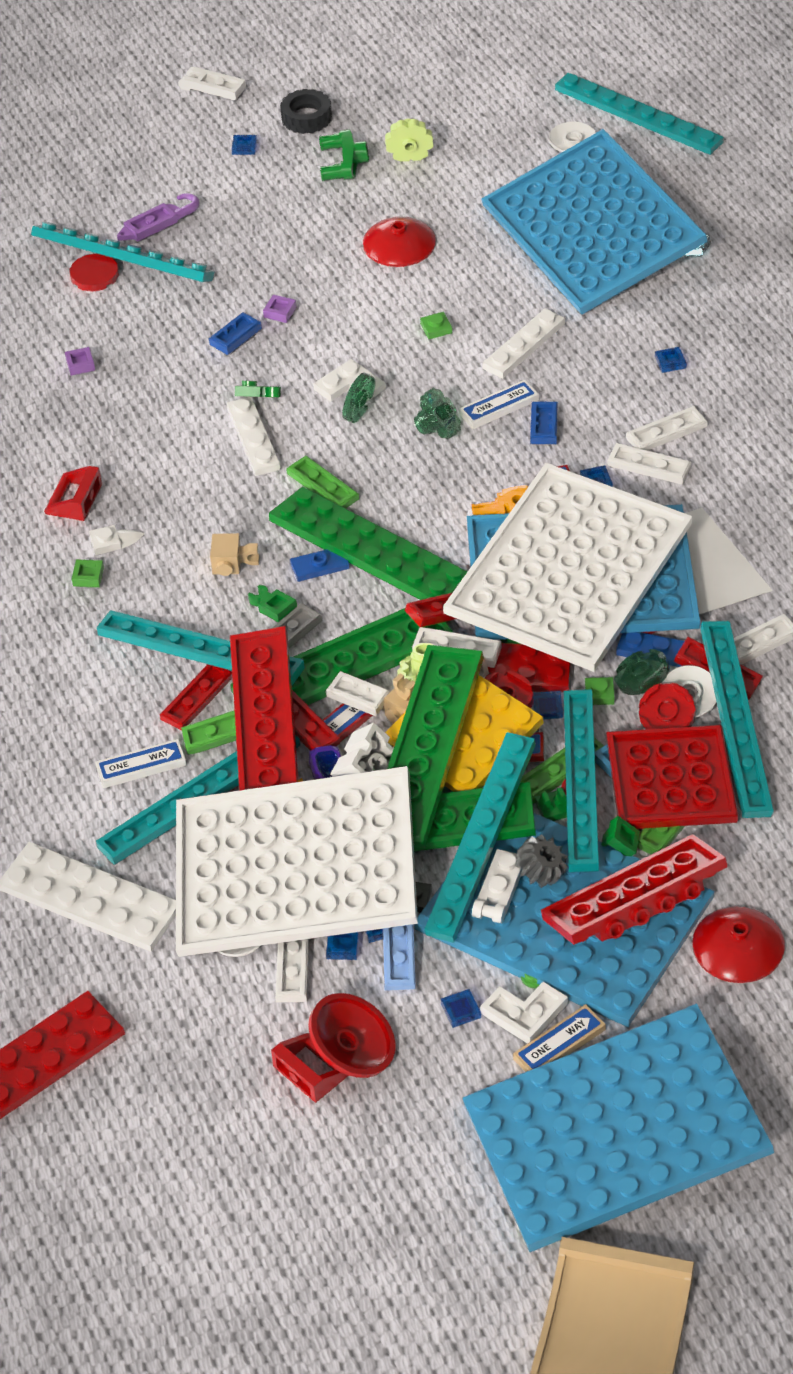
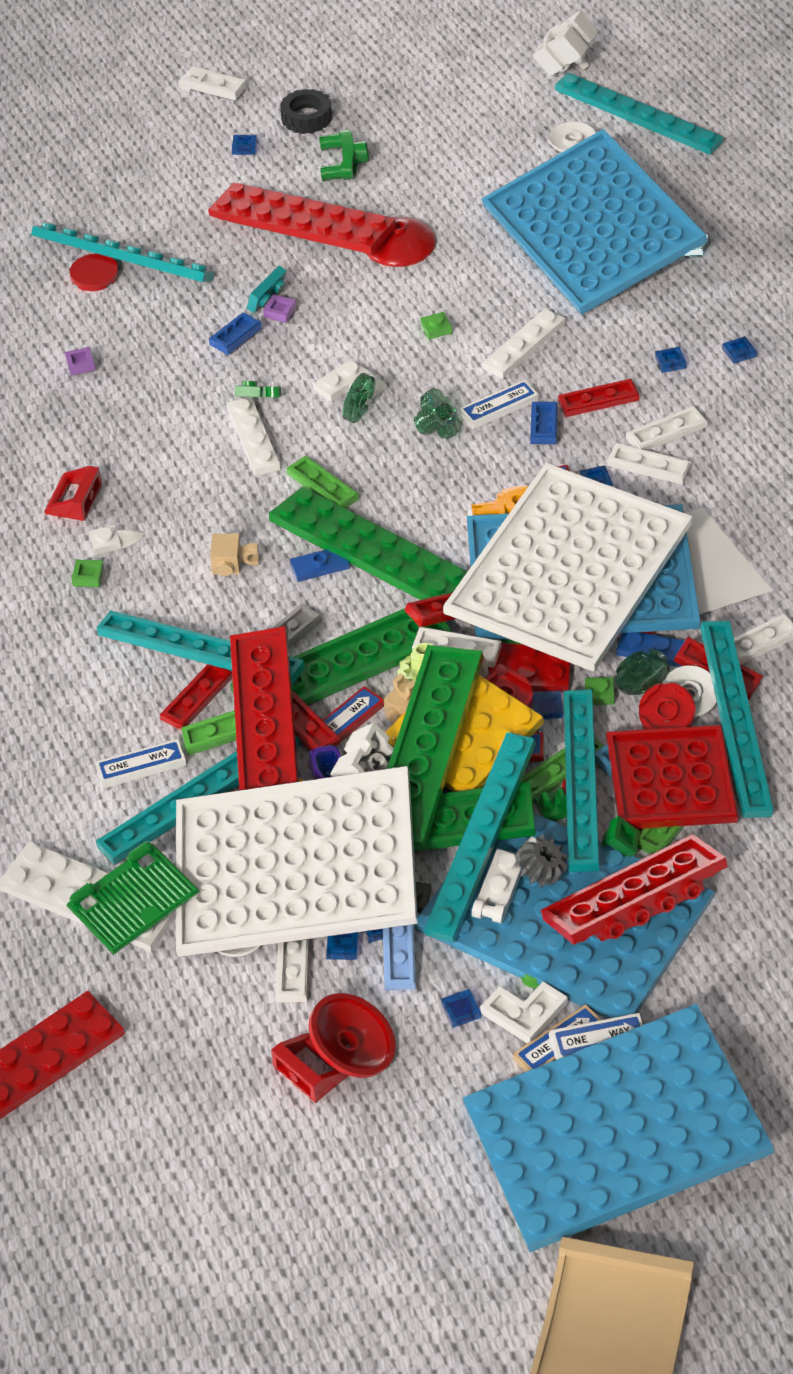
(132, 898): none -> green window
(157, 219): medium lavender plate -> none
(263, 292): none -> teal plate
(274, 604): green plate -> none
(302, 218): none -> red plate
(357, 693): white plate -> none
(409, 140): yellowish green plant -> none
(566, 44): none -> white brick
(578, 1037): none -> tile
(598, 397): none -> red tile
(735, 955): red dish -> none
(739, 350): none -> clear blue tile

